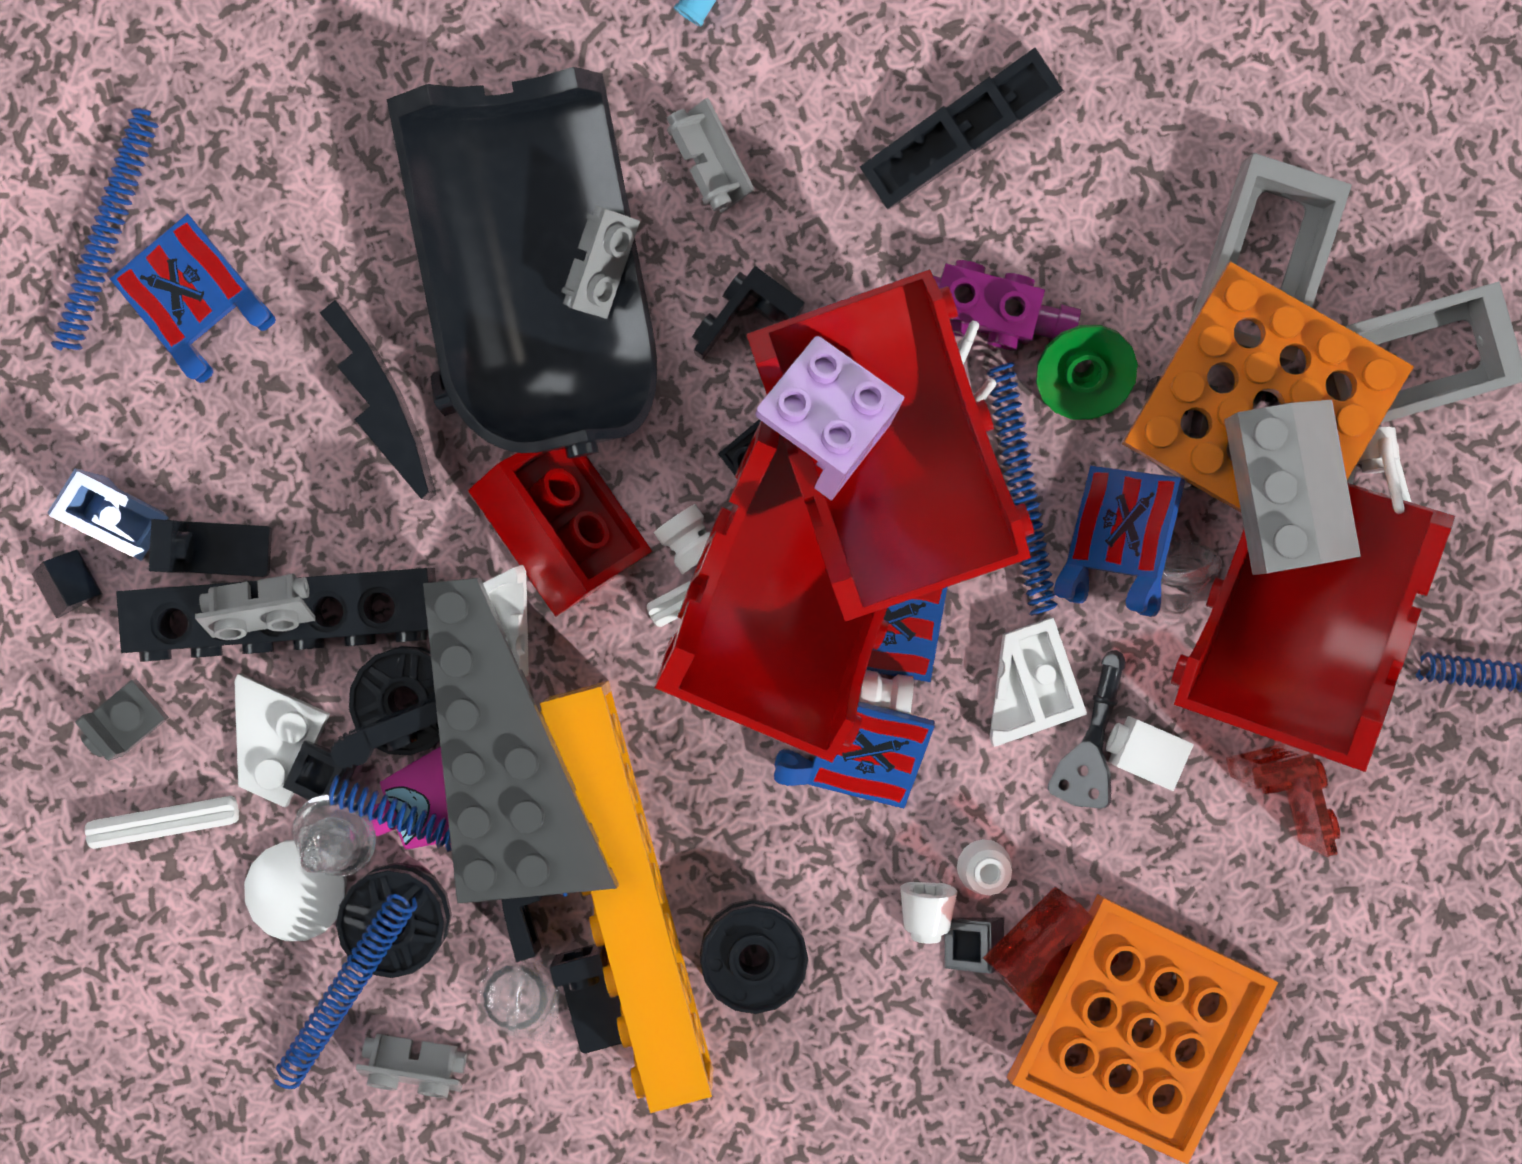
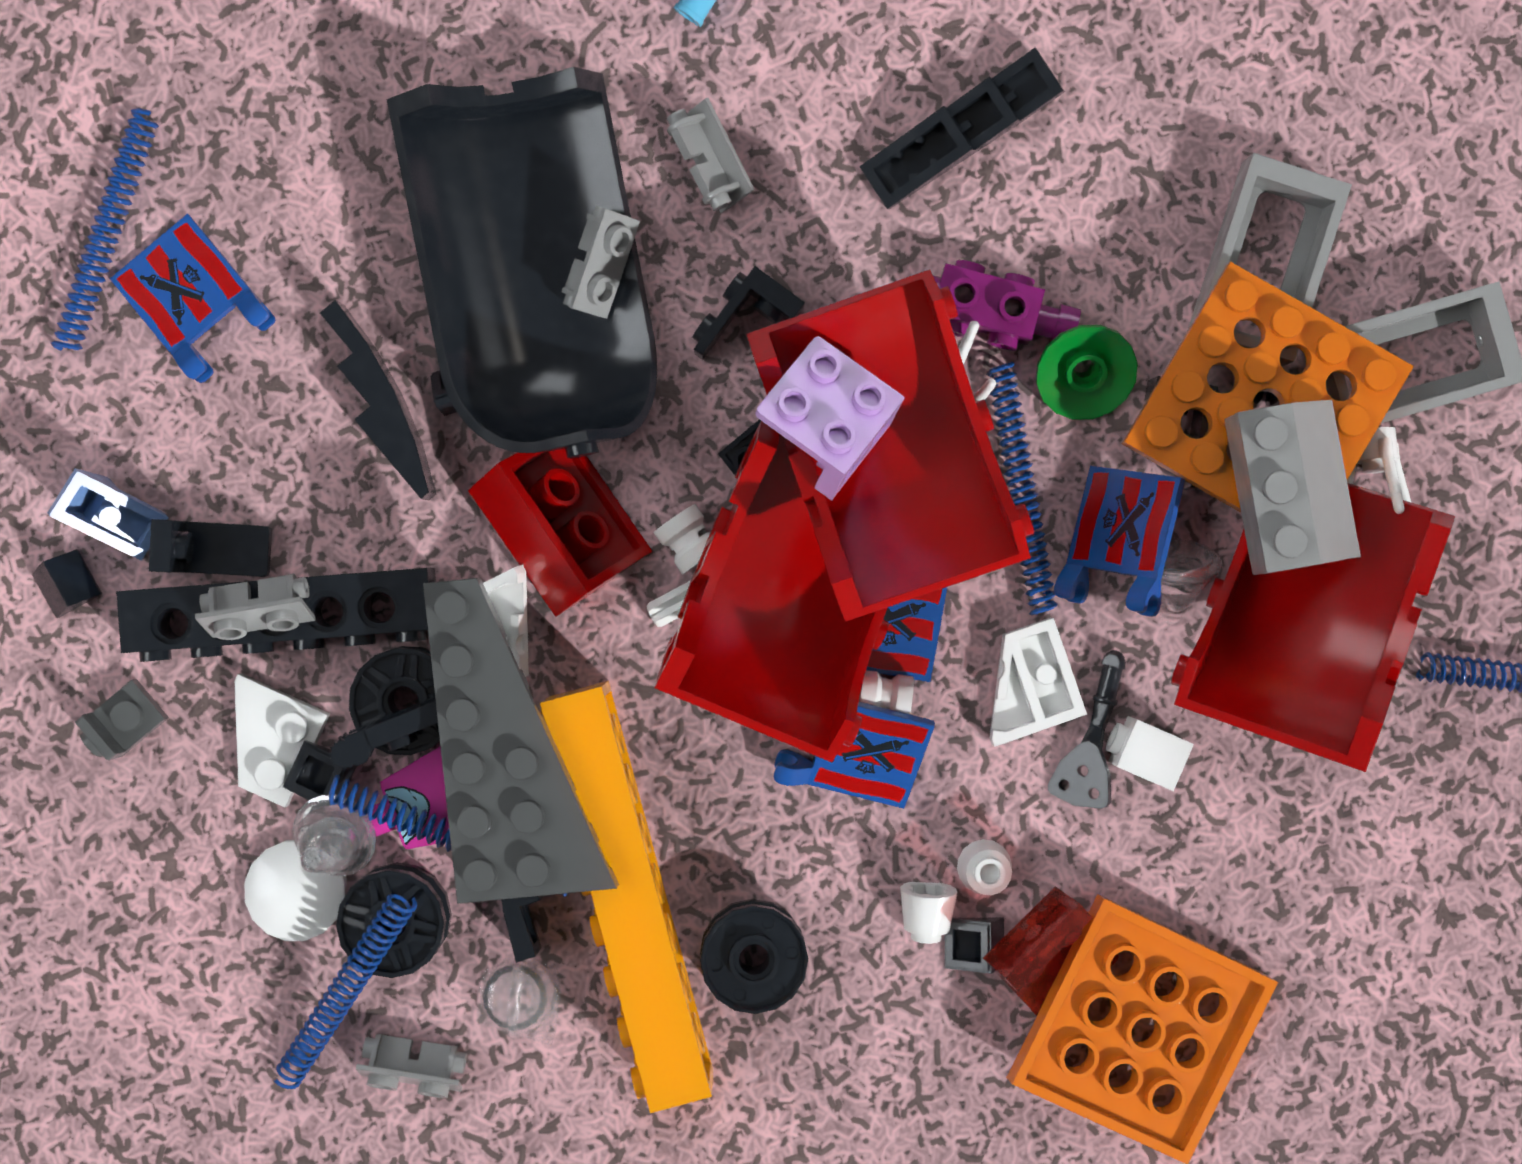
(161, 822): white axle -> none
(587, 997): black bracket -> none
(1303, 778): clear red bracket -> none

